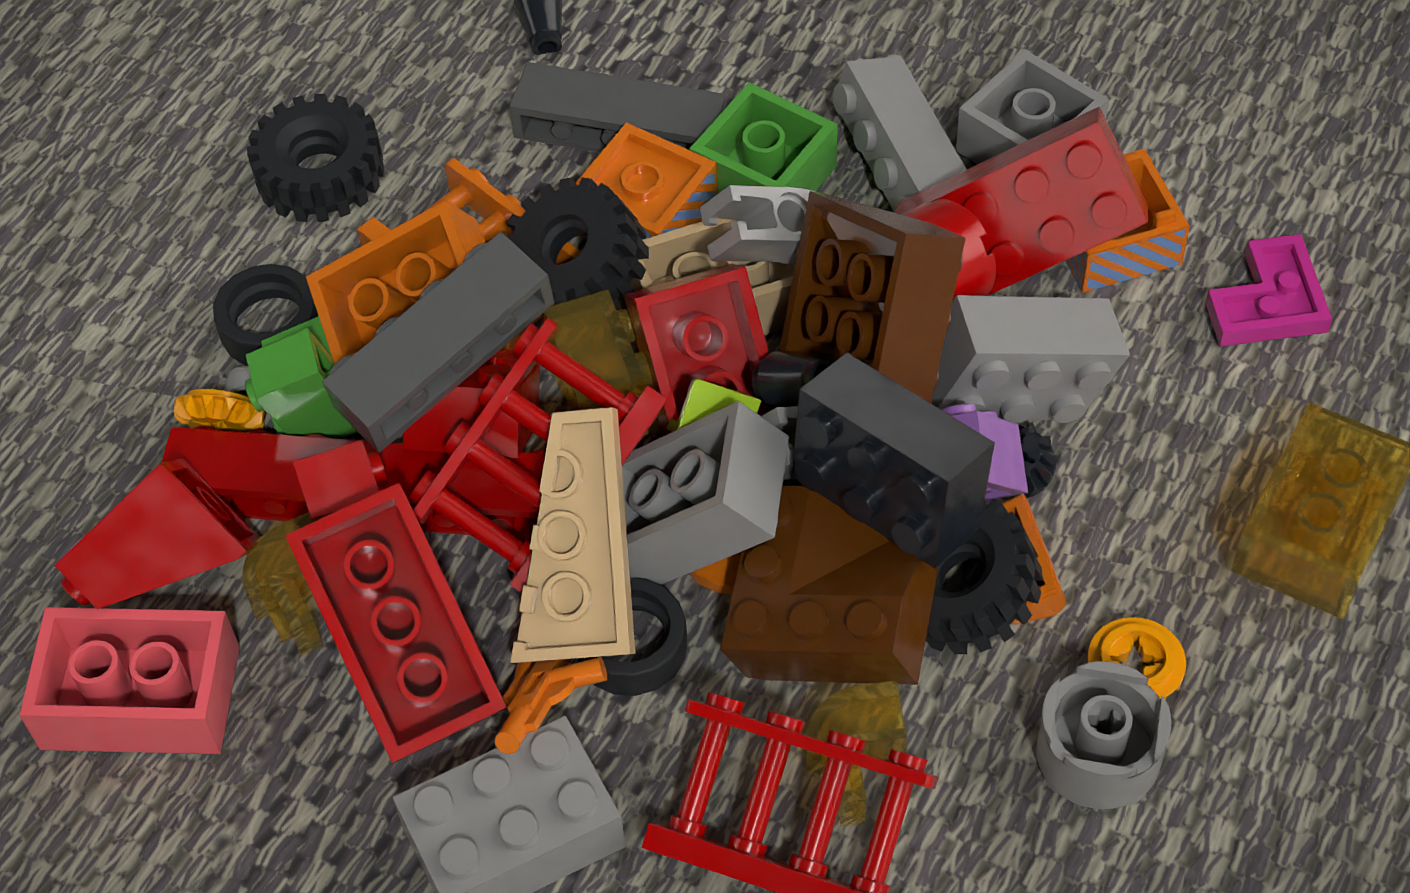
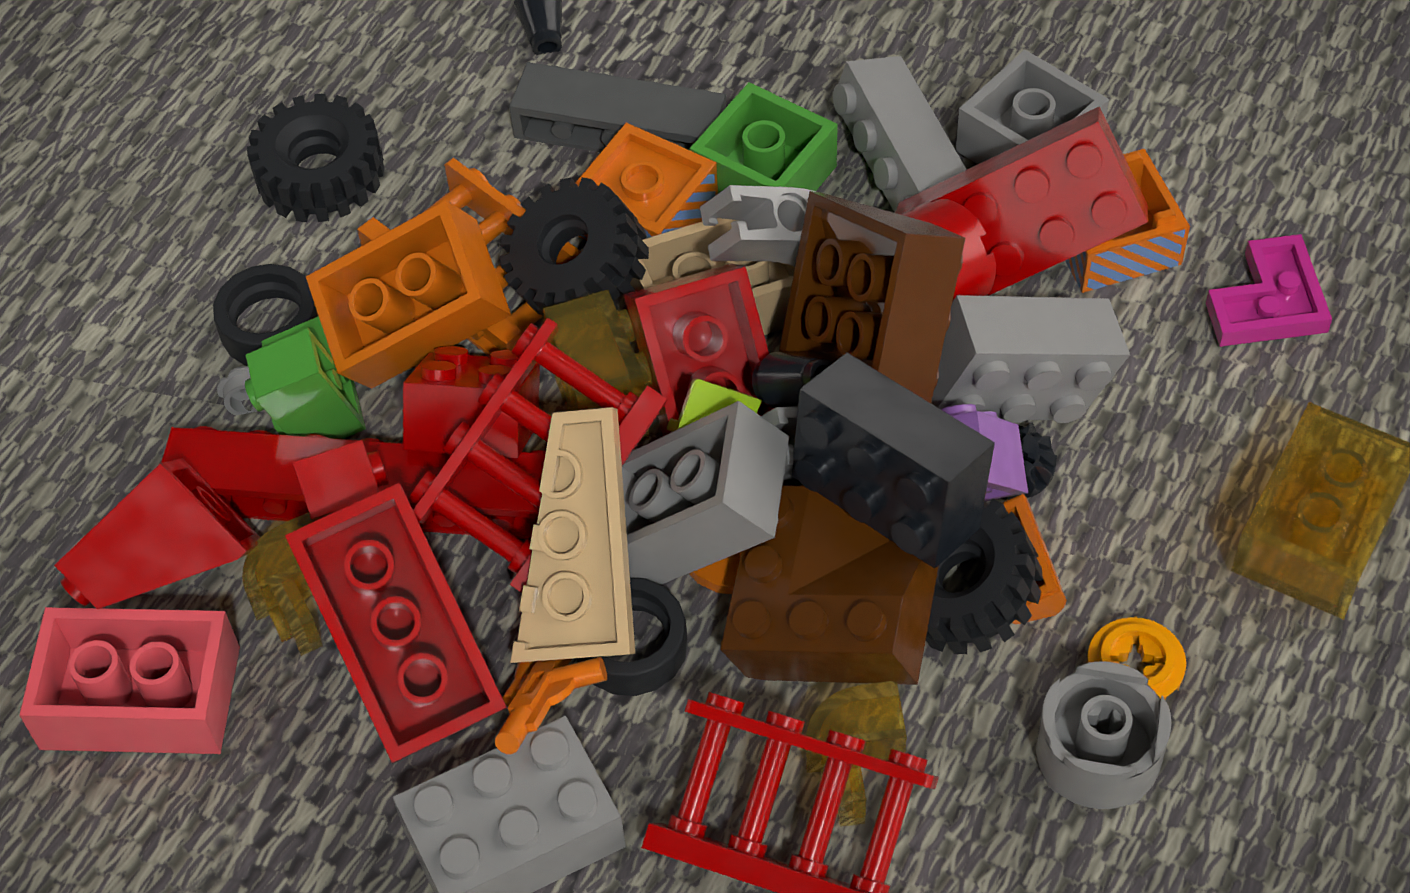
(218, 410): light orange gear -> none
(439, 341): dark grey brick -> none

